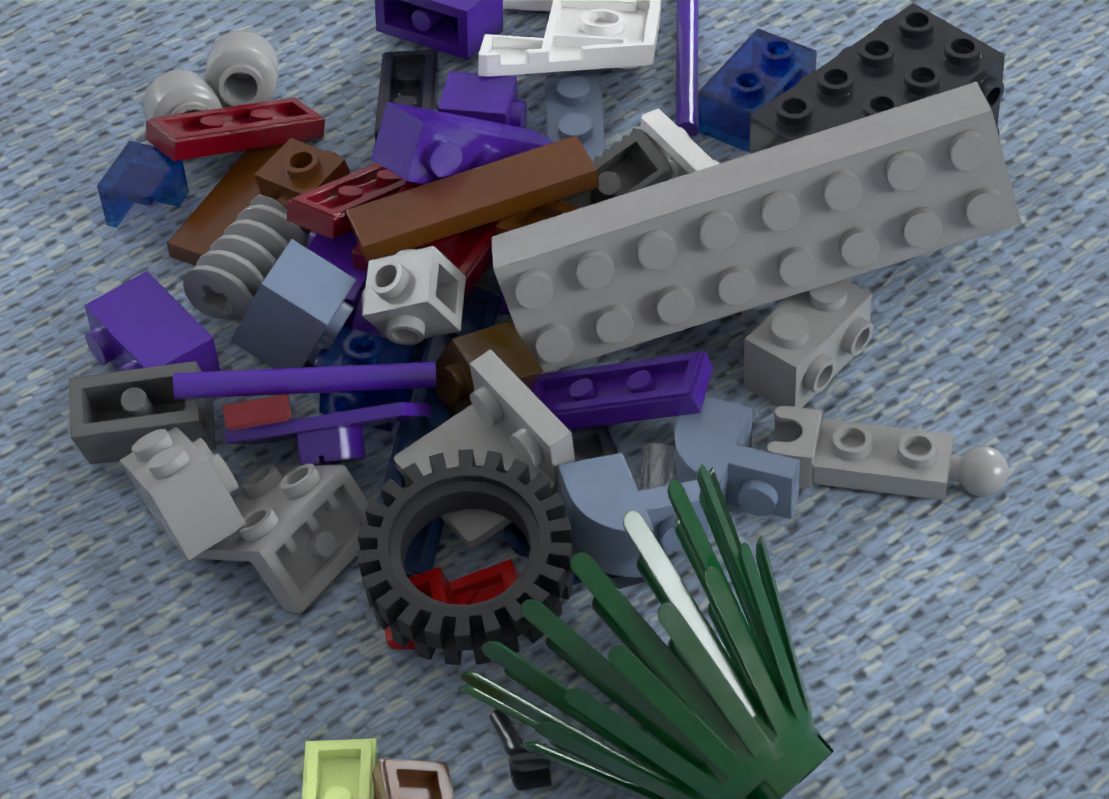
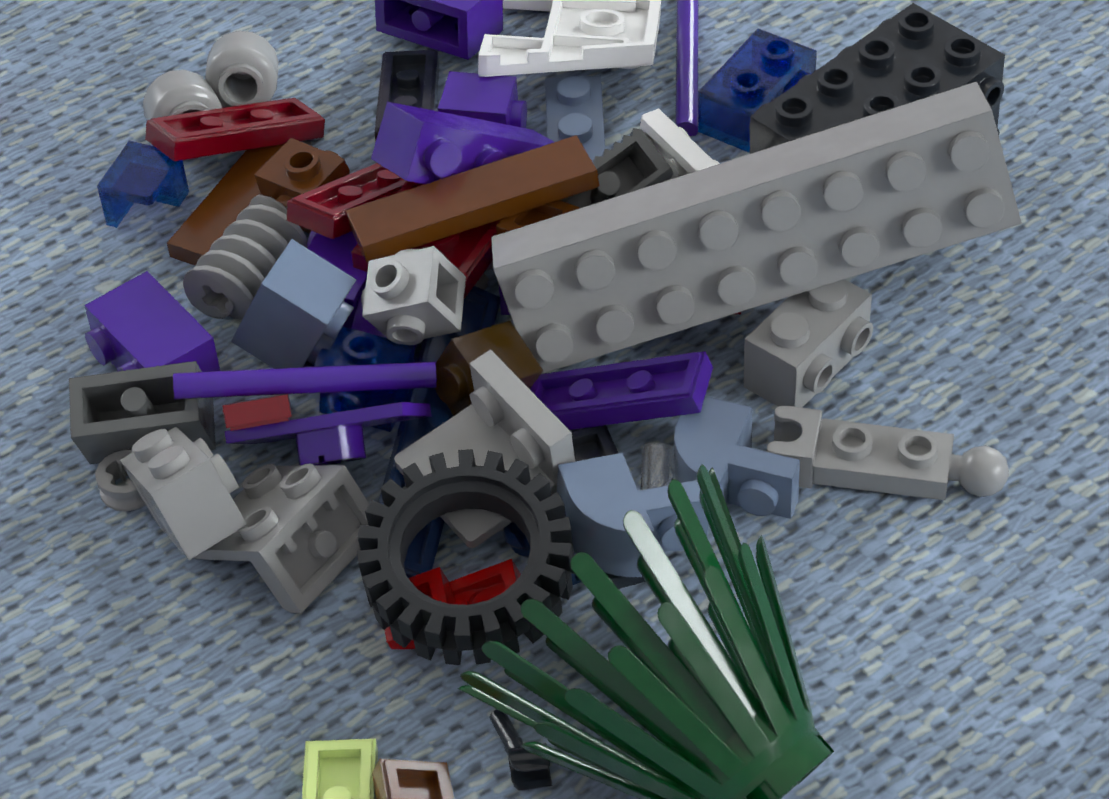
(117, 497): none -> light grey bush

